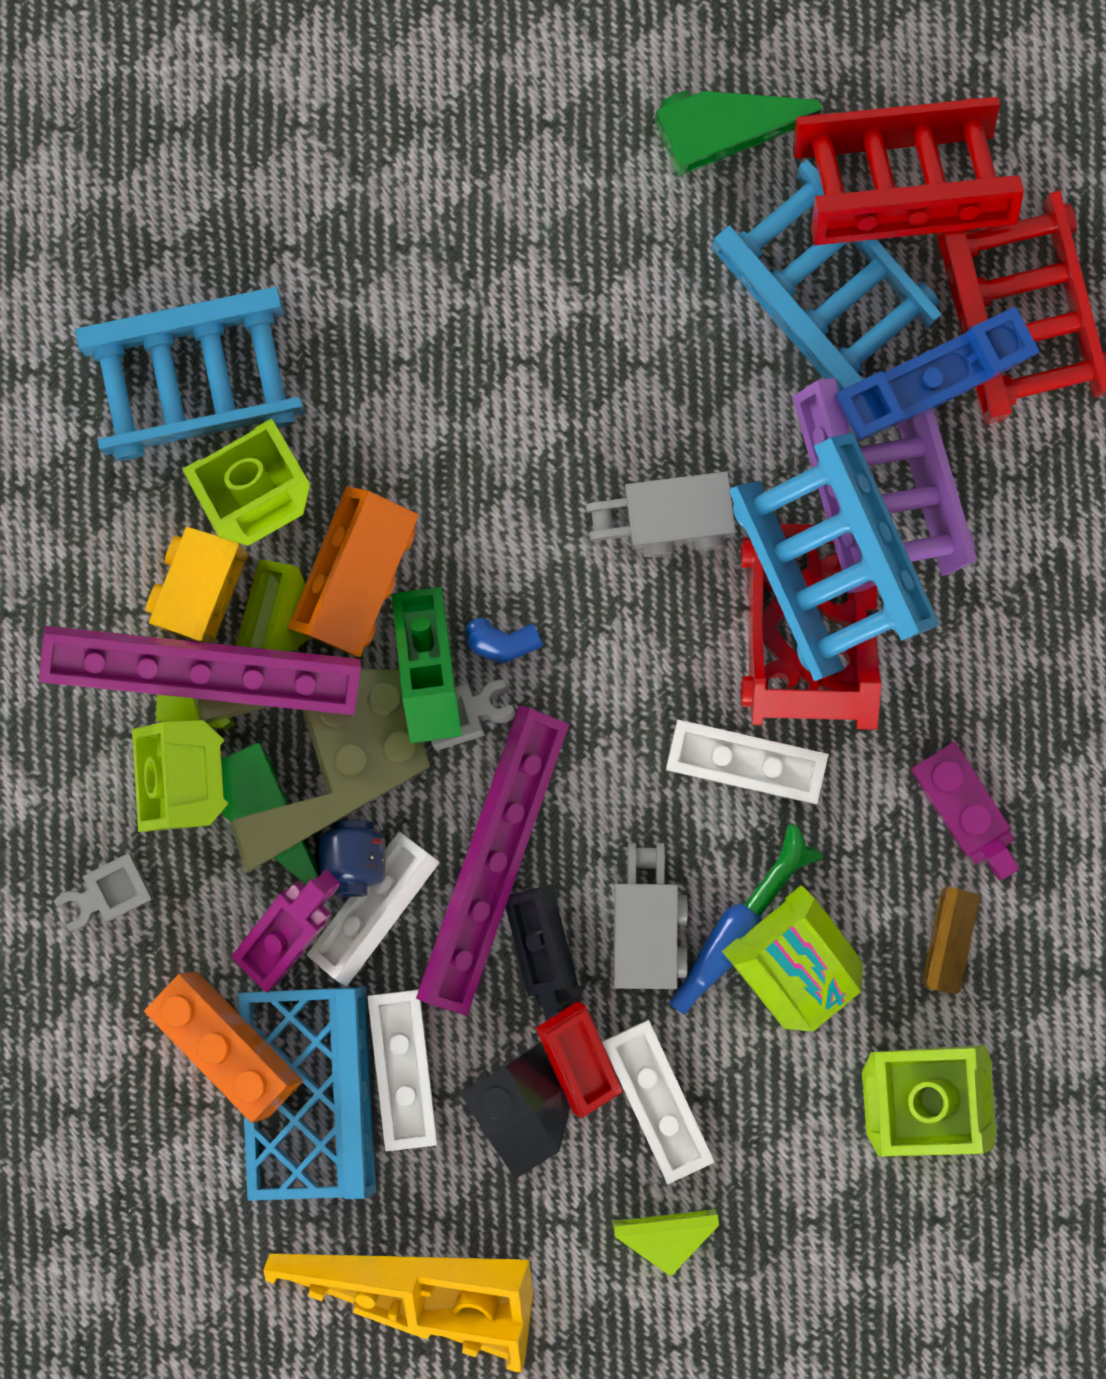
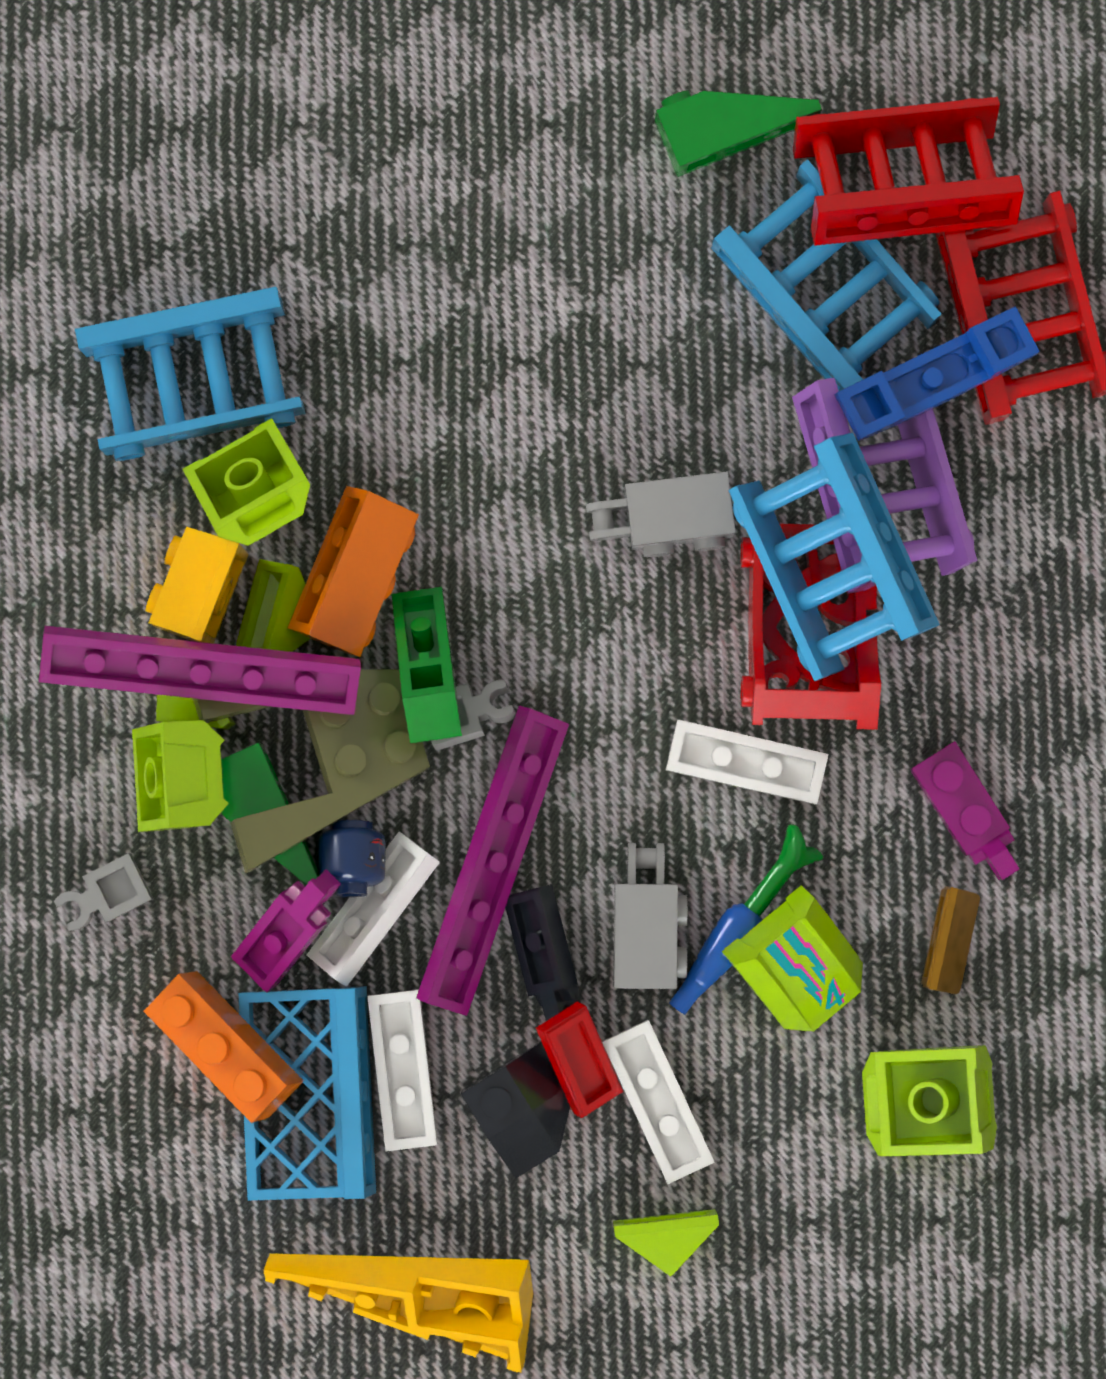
(498, 645): blue arm -> none

